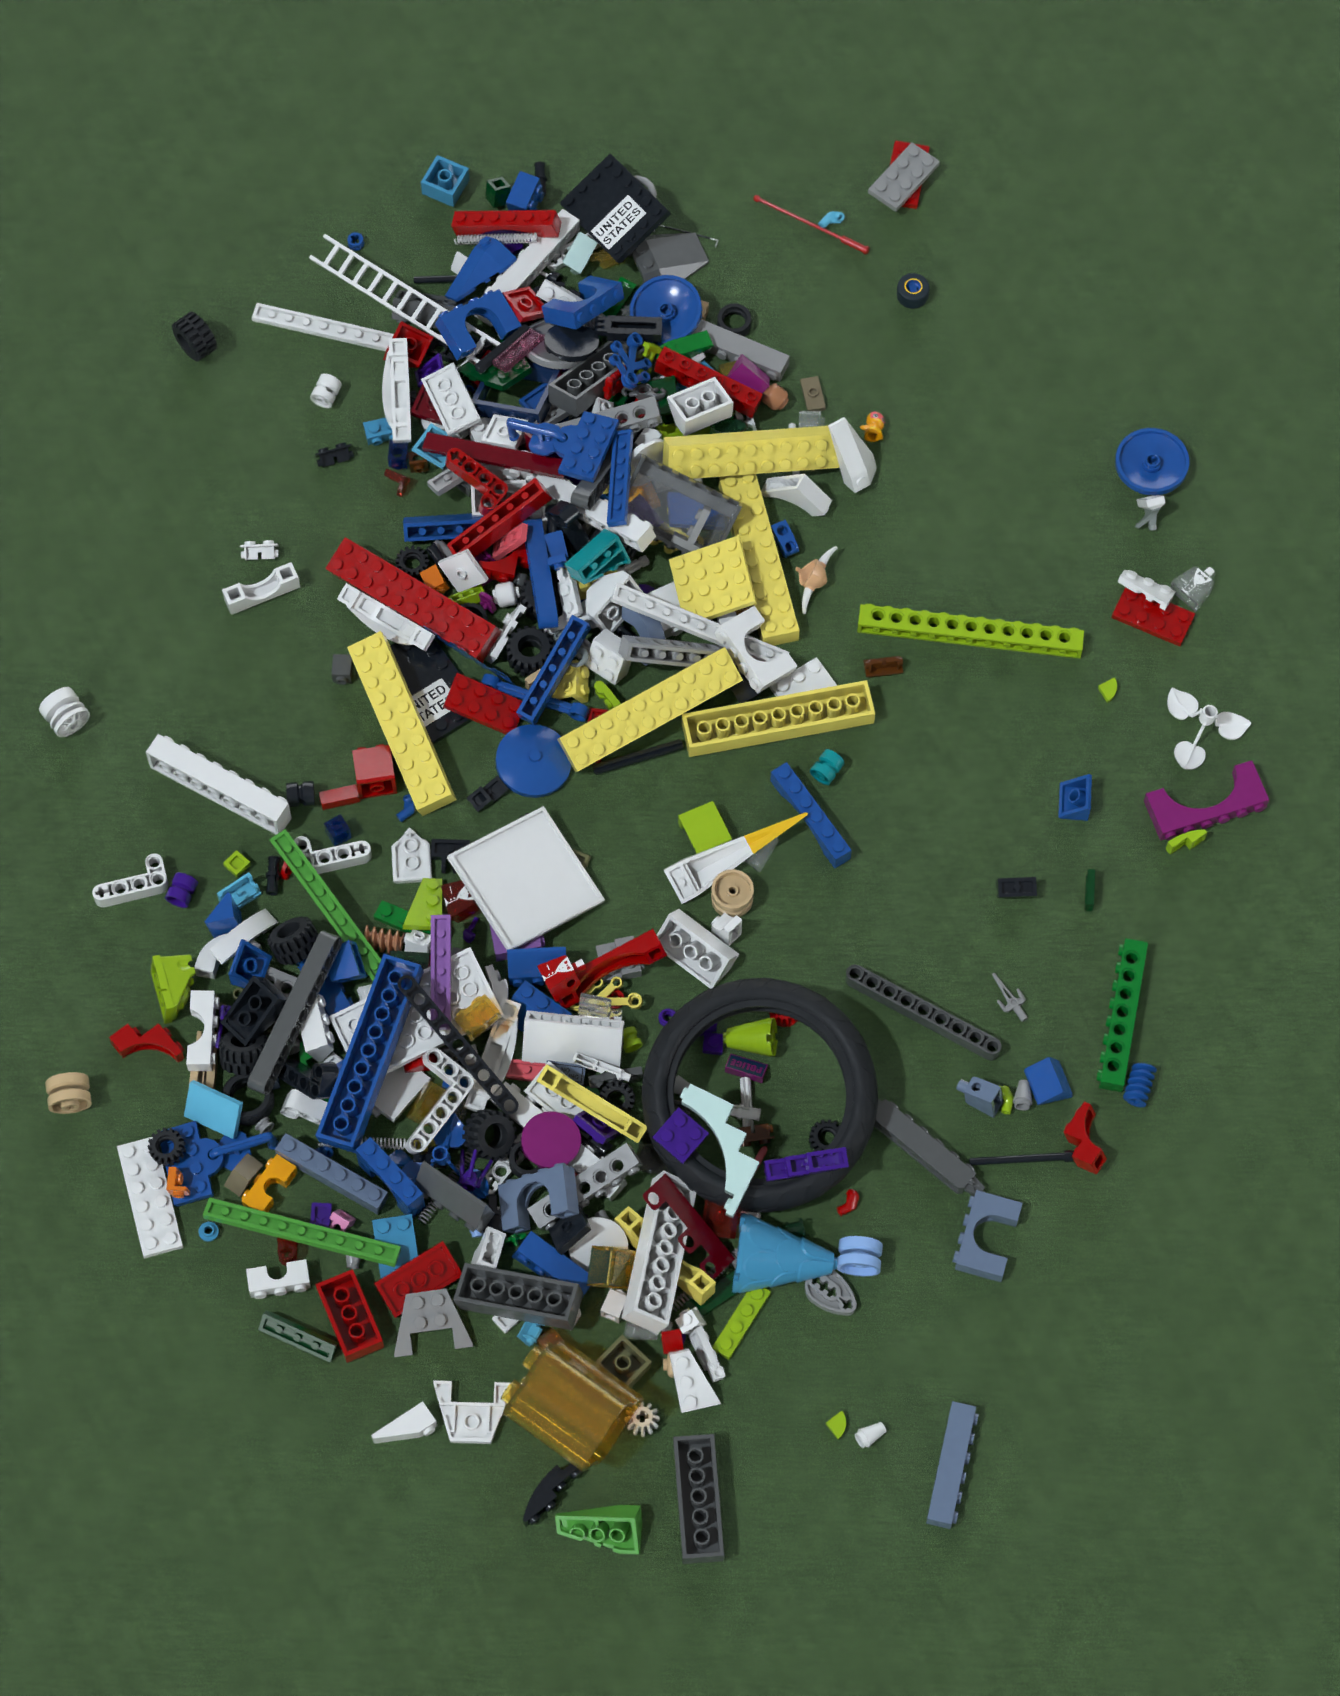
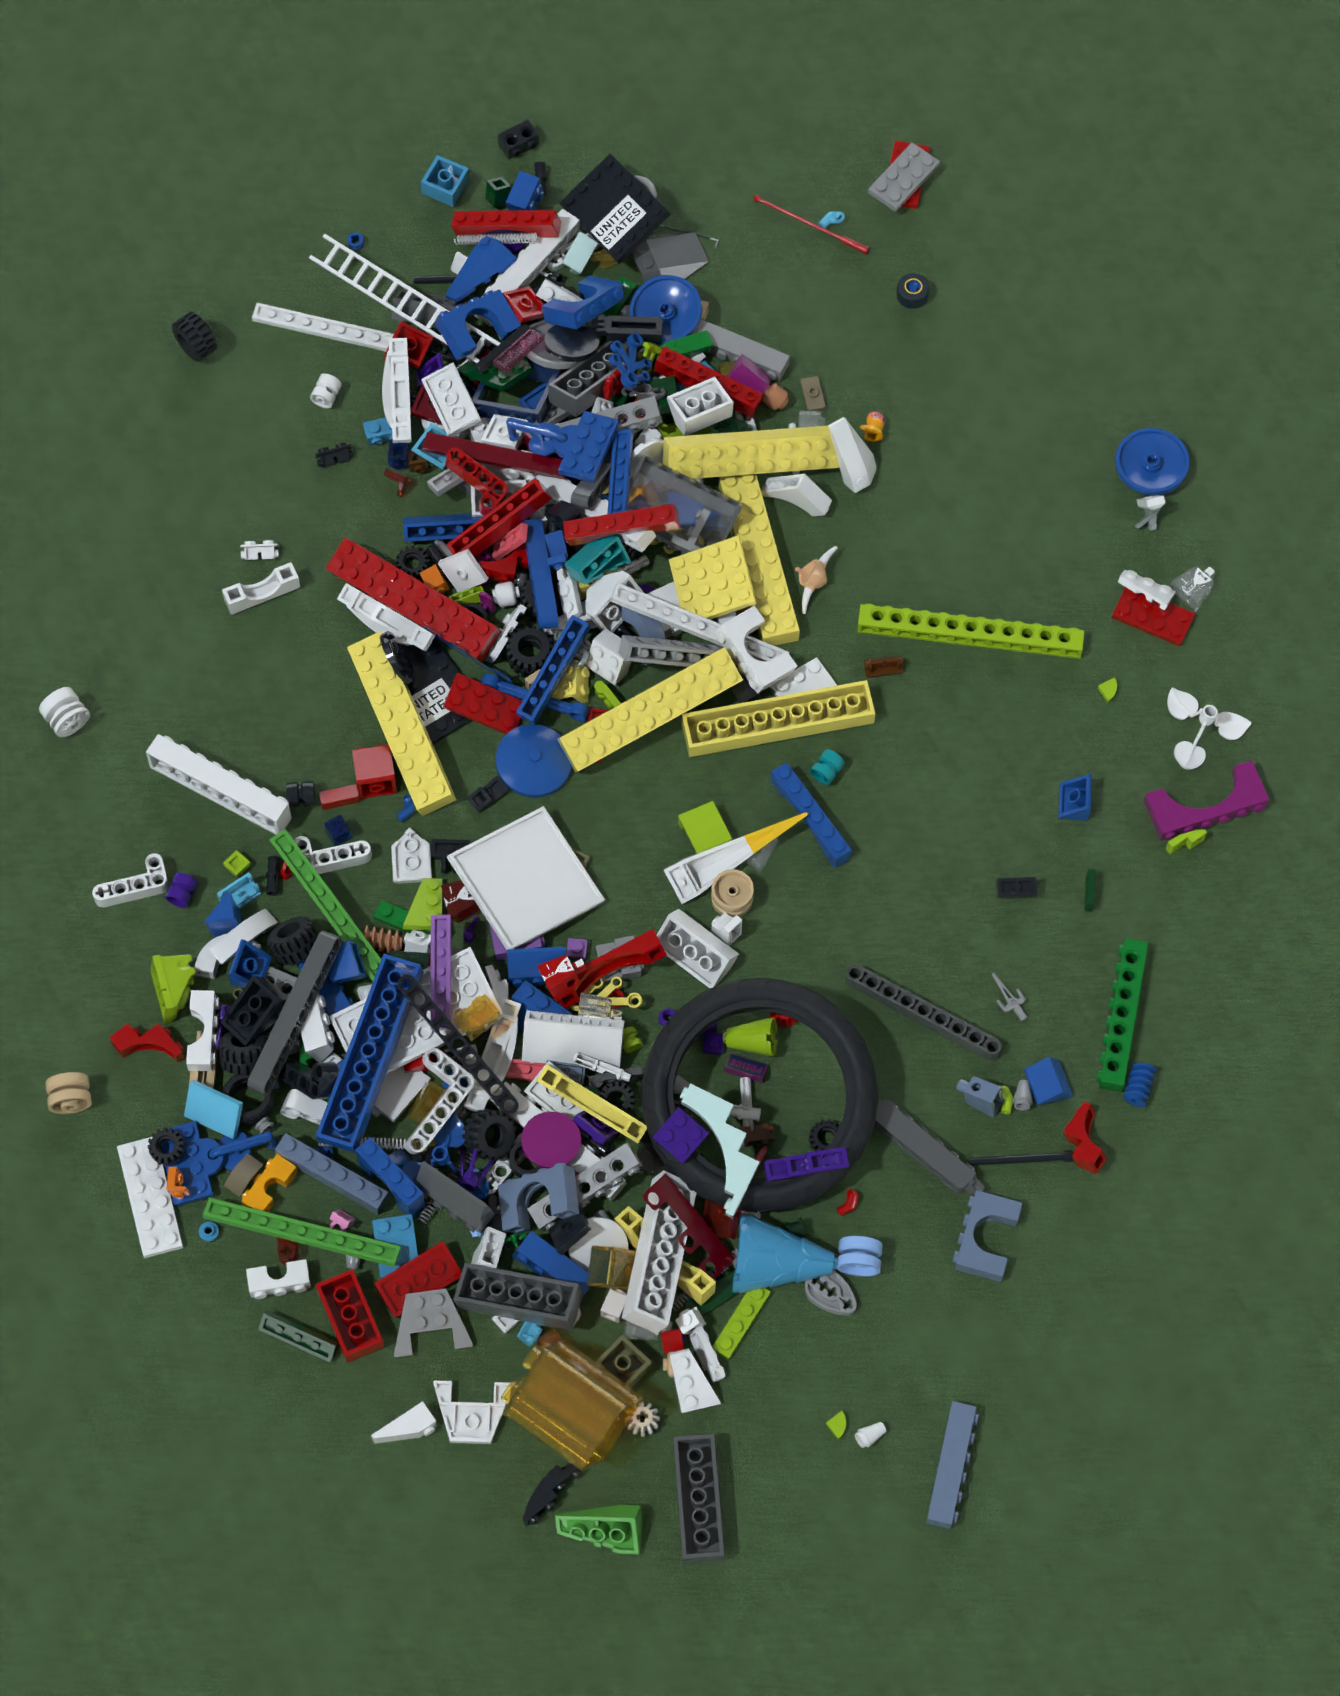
(321, 1213): dark purple slope -> none
(342, 669): dark grey brick -> none
(397, 657): none -> black tile
(517, 136): none -> black brick
(577, 949): none -> medium lavender plate
(638, 756): black axle -> none
(646, 519): none -> red arch
(735, 308): black tyre -> none
(784, 538): blue leg -> none

